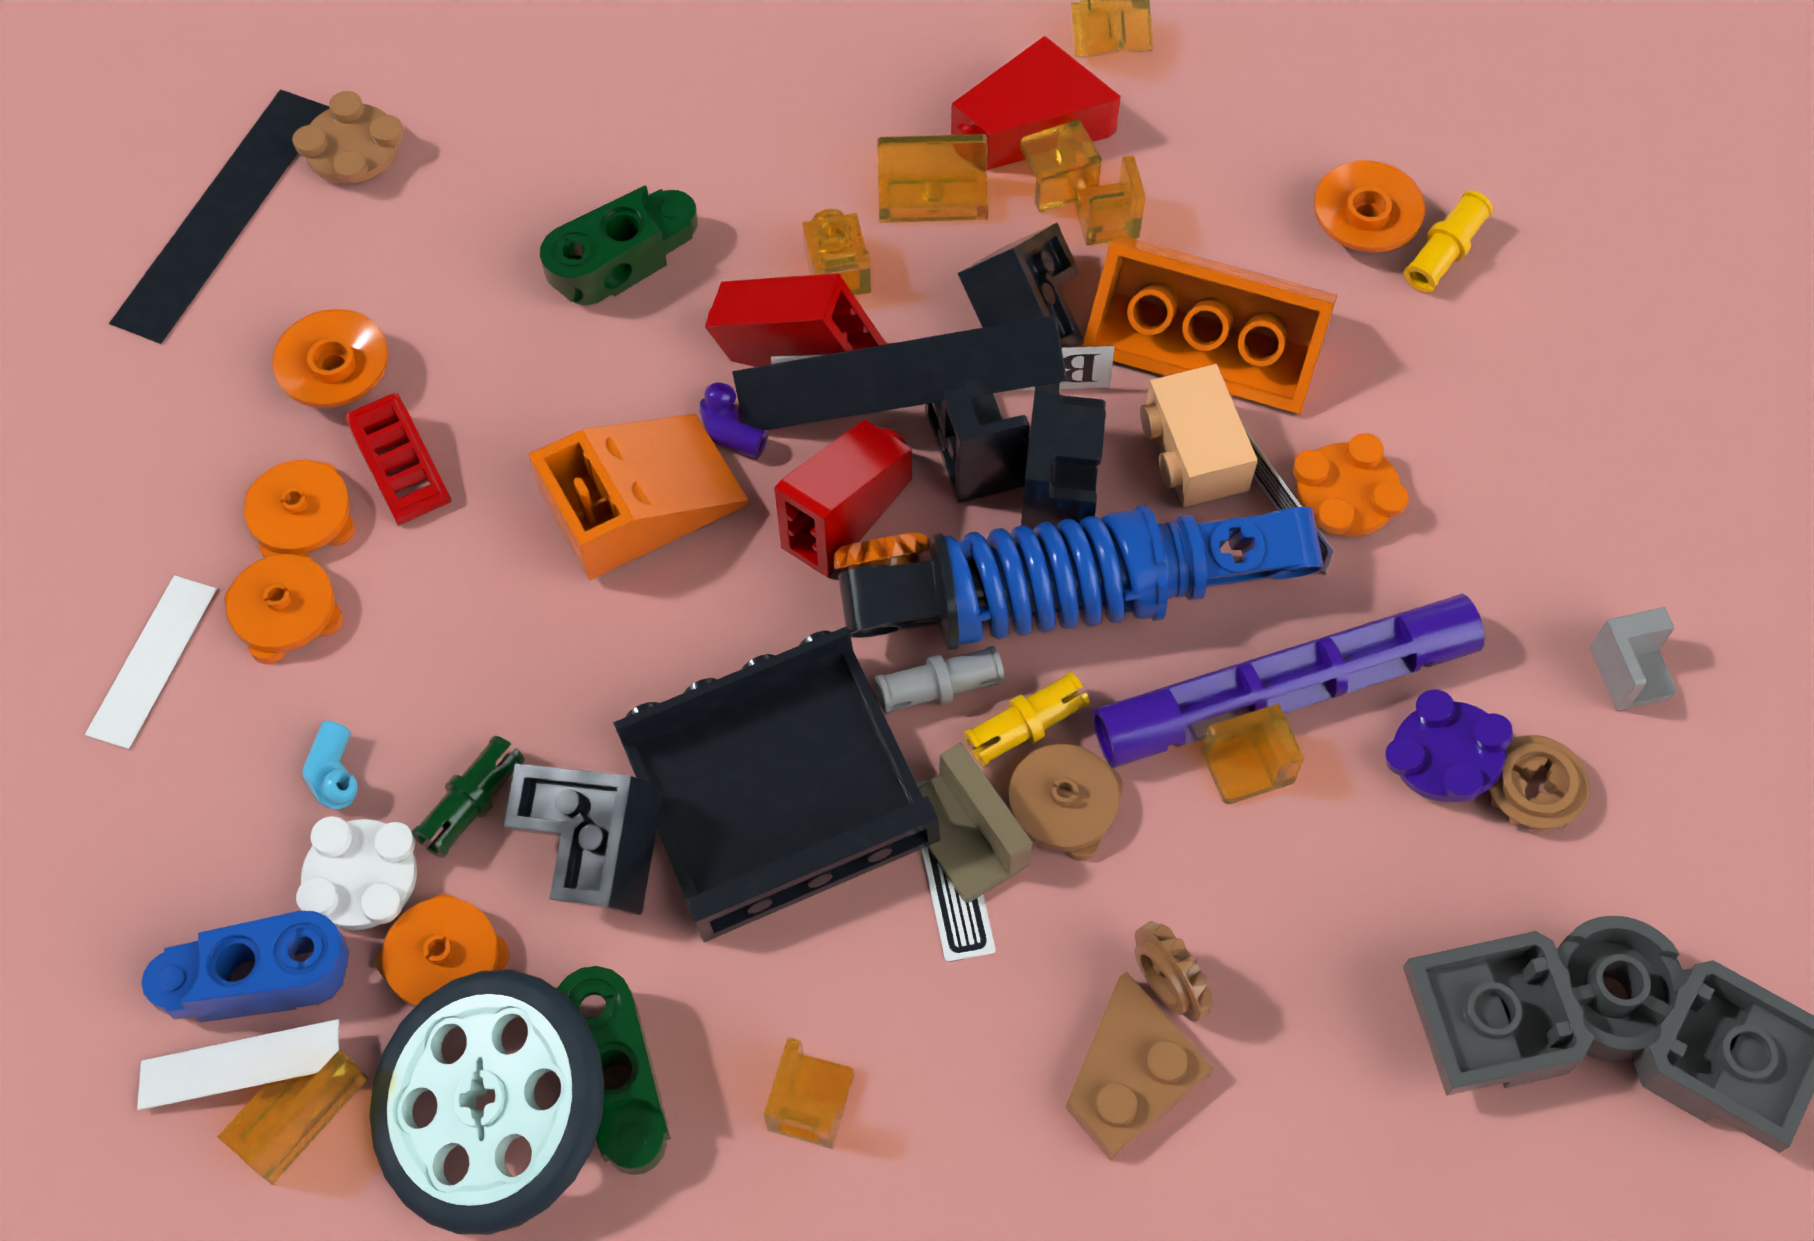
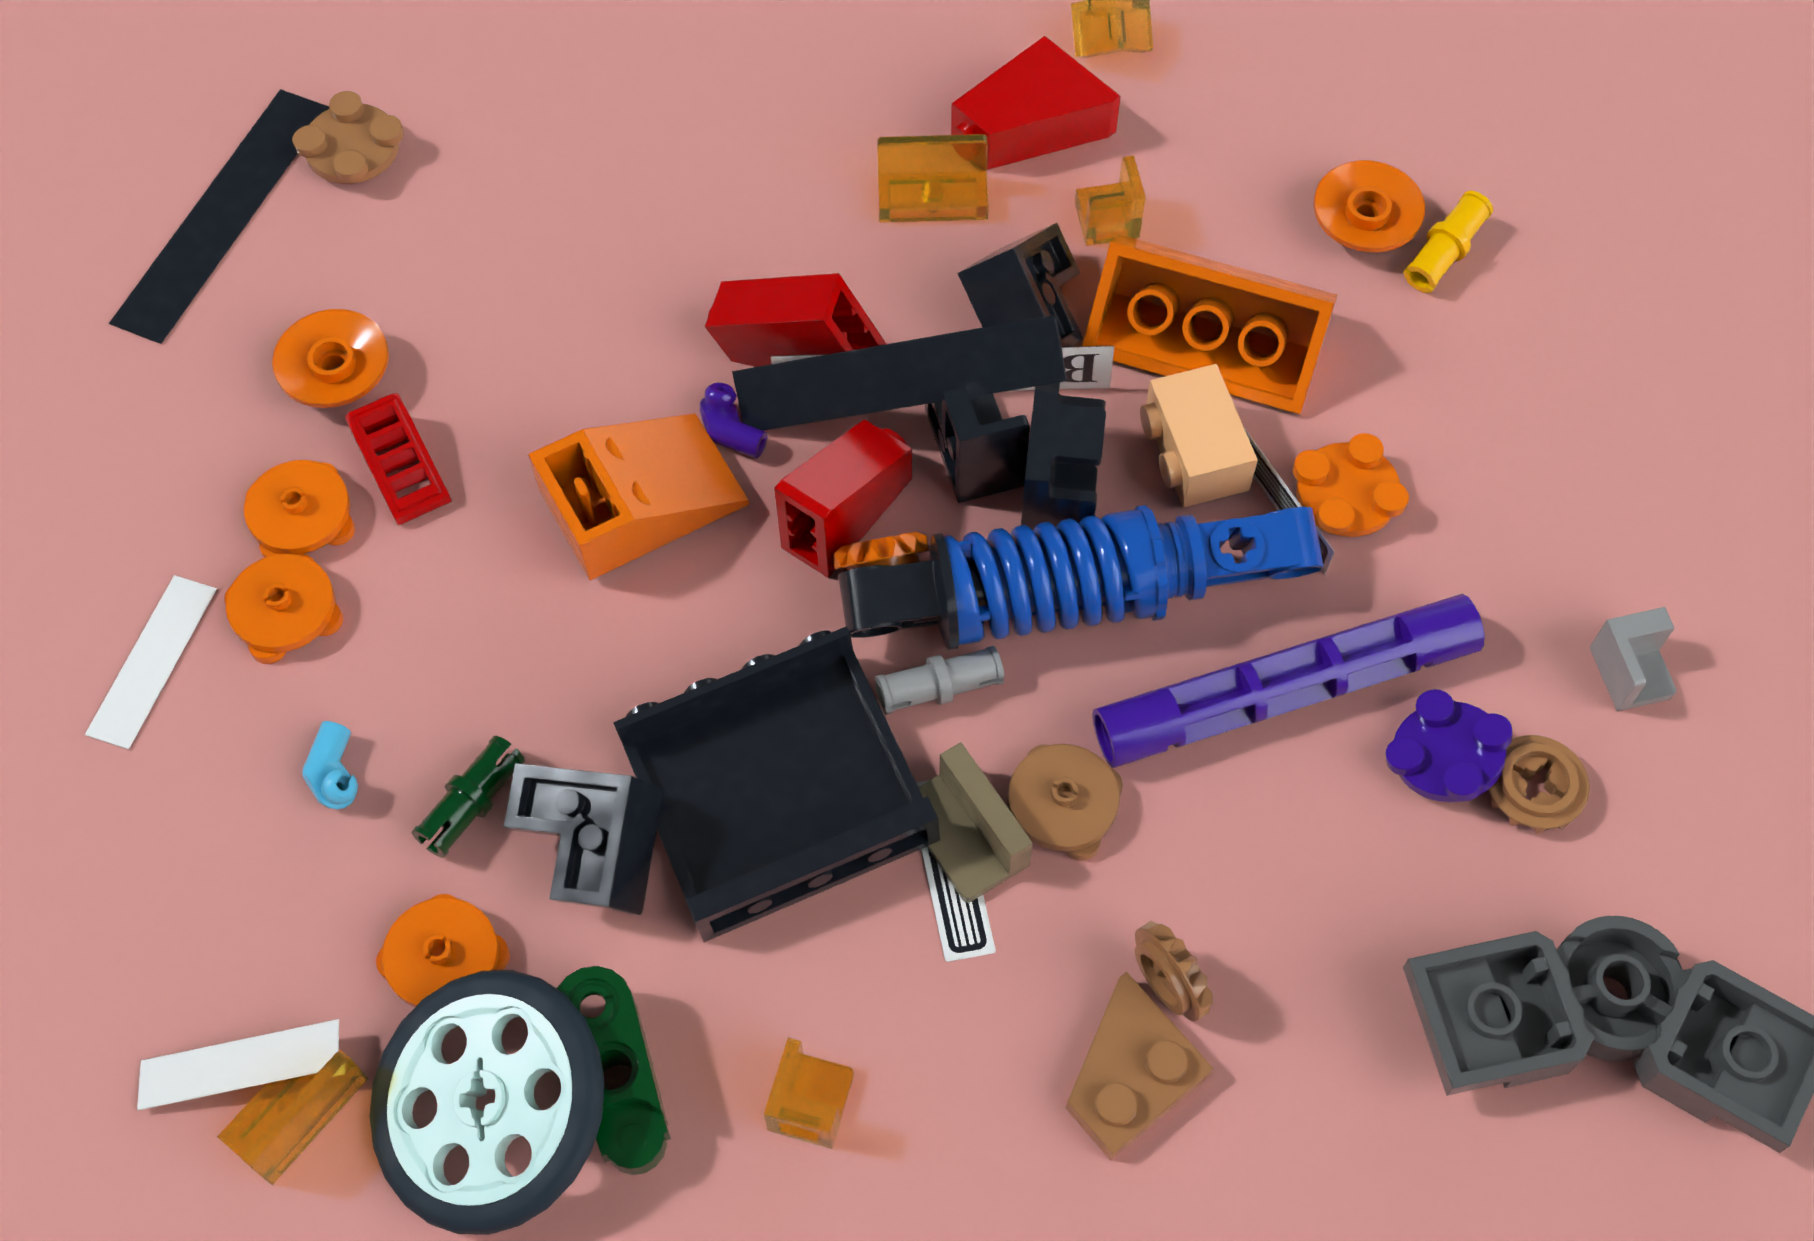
(197, 975): blue piece -> none
(358, 872): white piece -> none
(617, 244): dark green piece -> none
(836, 244): clear yellow brick -> none
(1026, 718): yellow pin -> none
(1062, 162): clear yellow panel -> none
(1252, 754): clear yellow panel -> none

